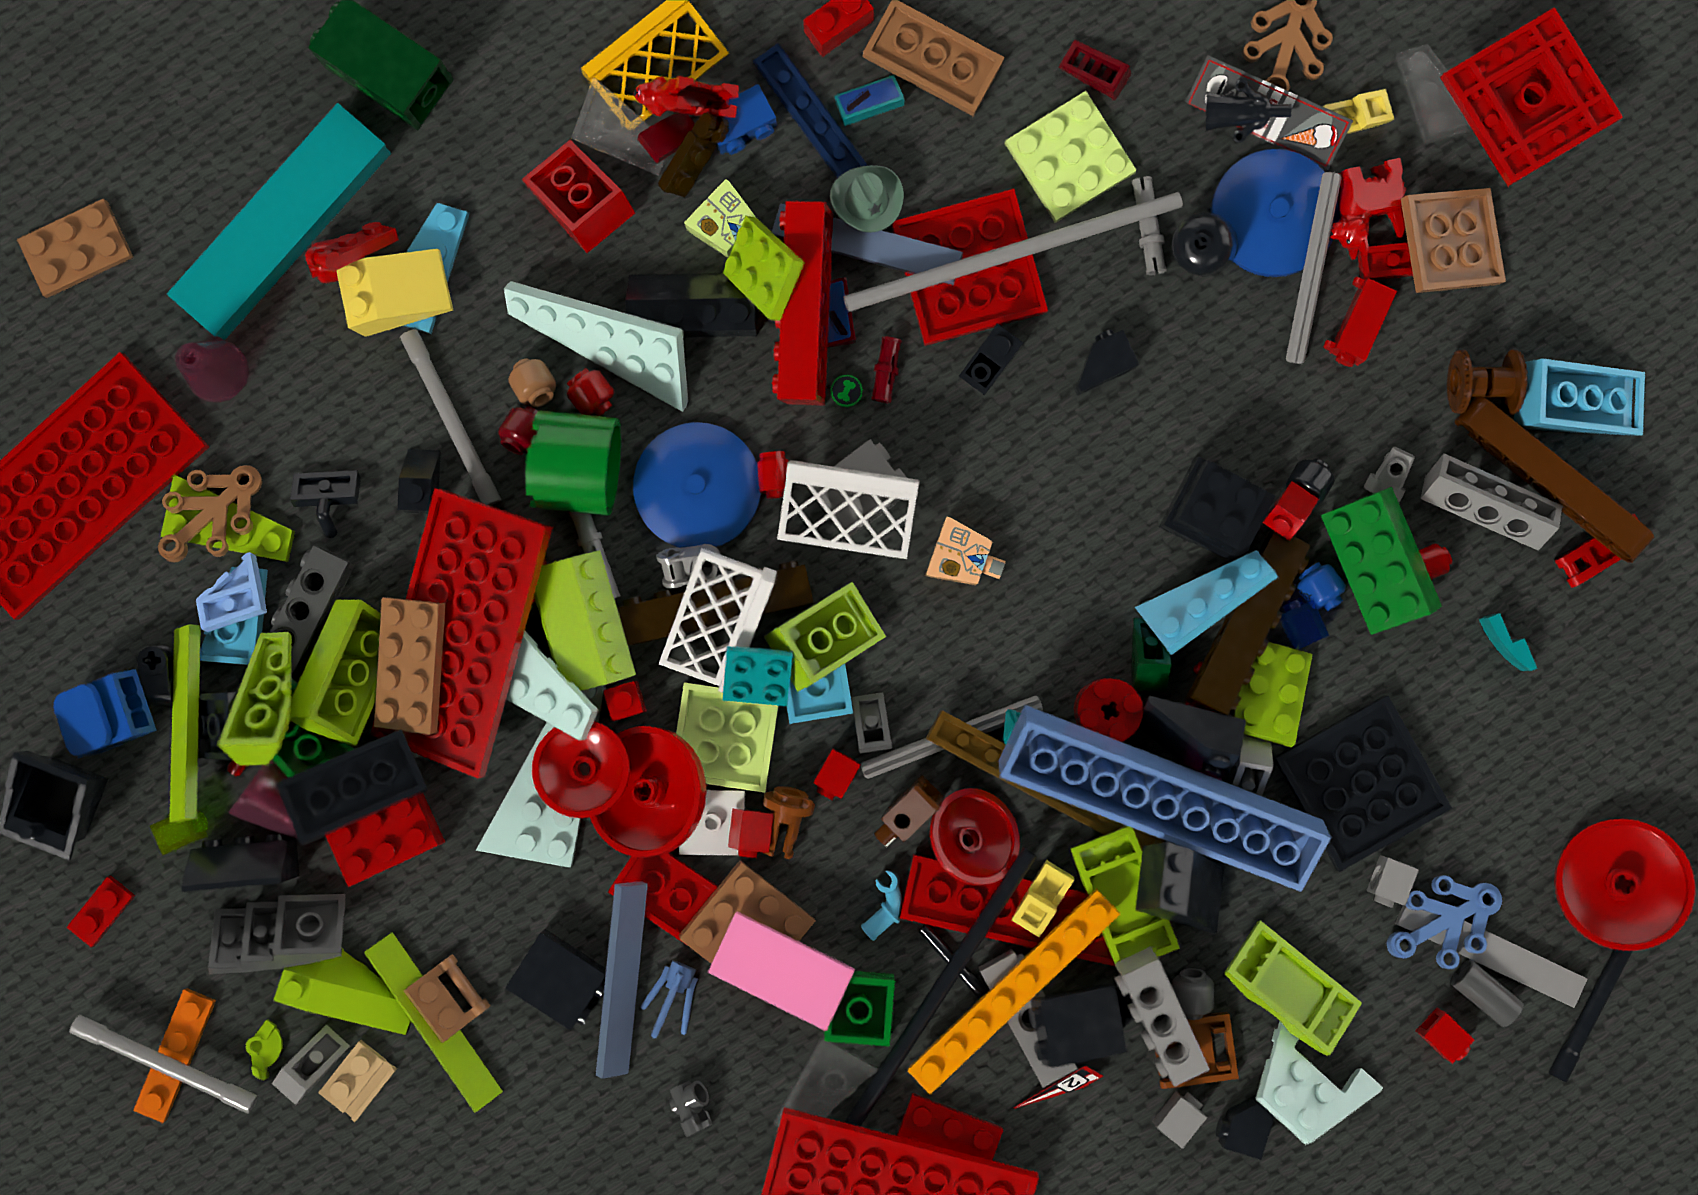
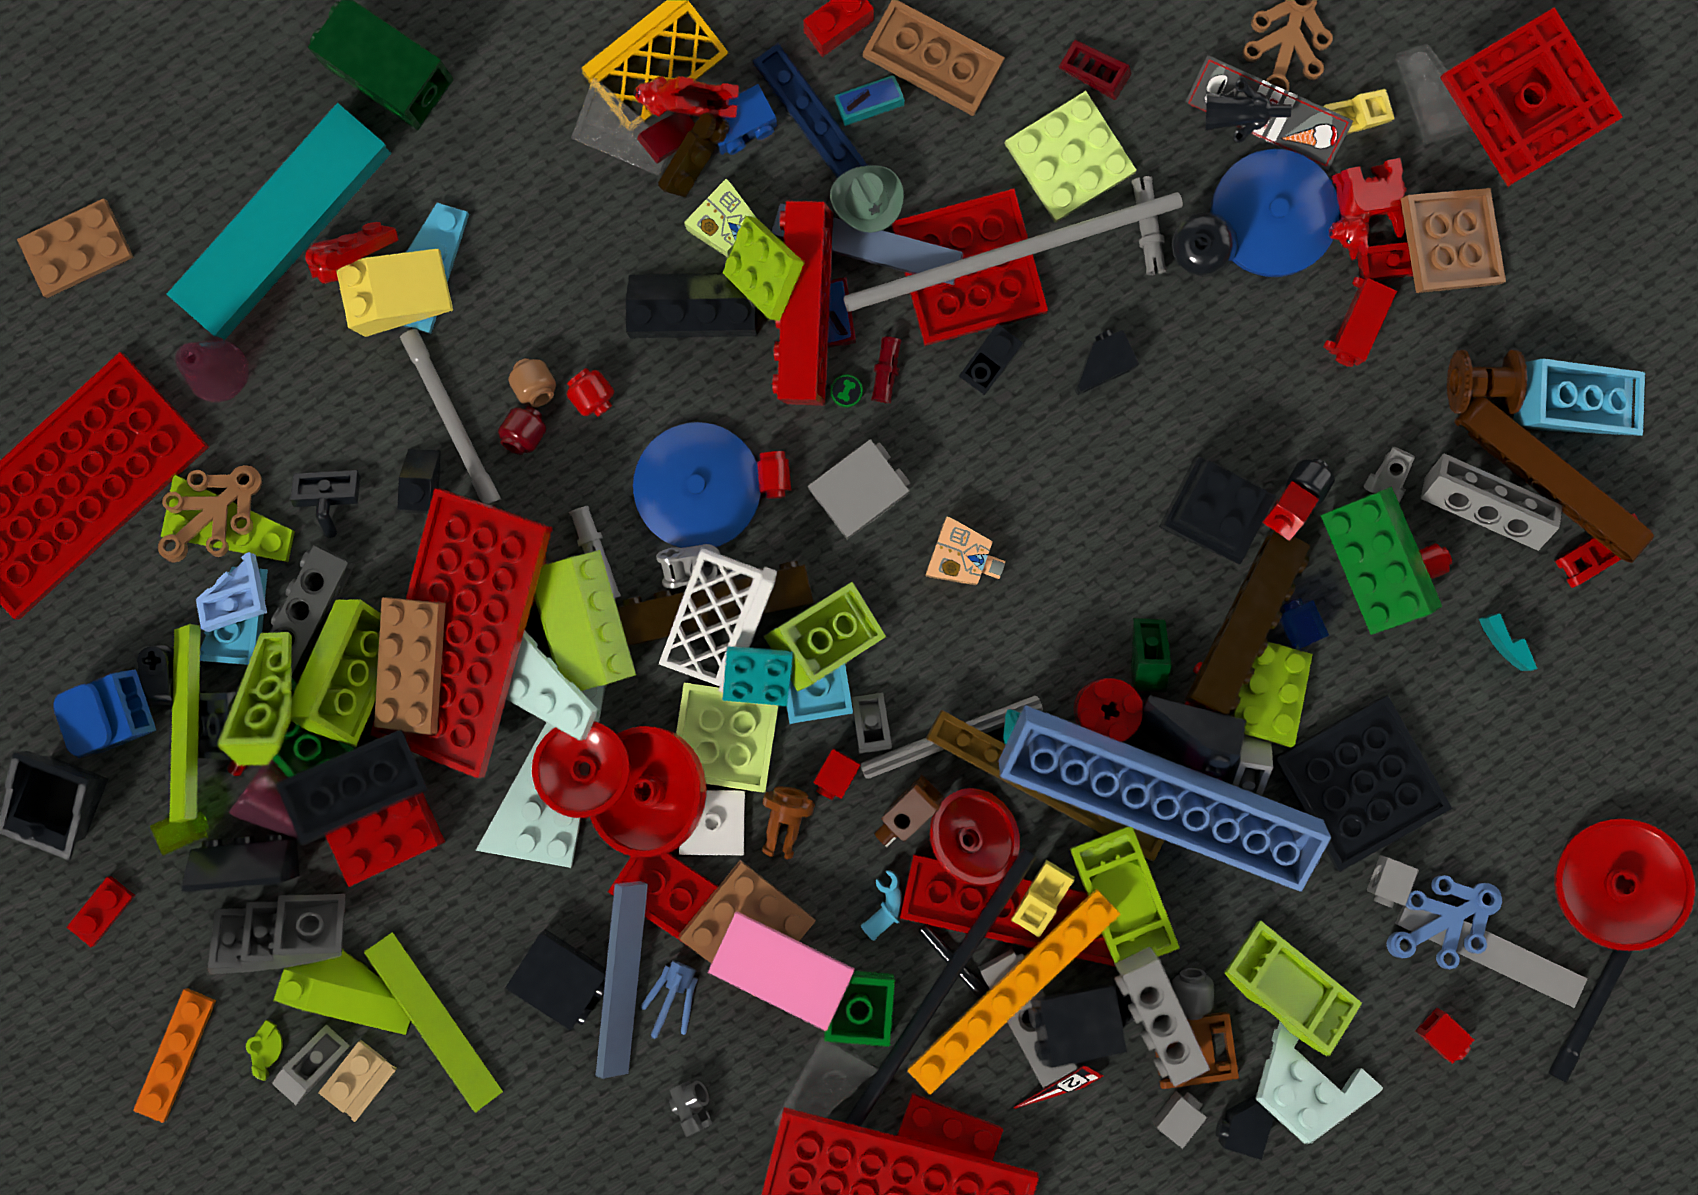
(101, 1035): light grey piece -> none
(438, 1005): medium nougat plate -> none
(574, 462): green brick -> none
(579, 196): red slope -> none
(624, 700): red brick -> none
(625, 344): light aqua wing -> none
(750, 832): red brick -> none
(853, 481): white fence -> none
(1179, 886): black slope -> none
(1199, 604): medium azure wing -> none
(1313, 267): light grey axle -> none
(1322, 586): blue head -> none
(1487, 994): dark grey pin -> none

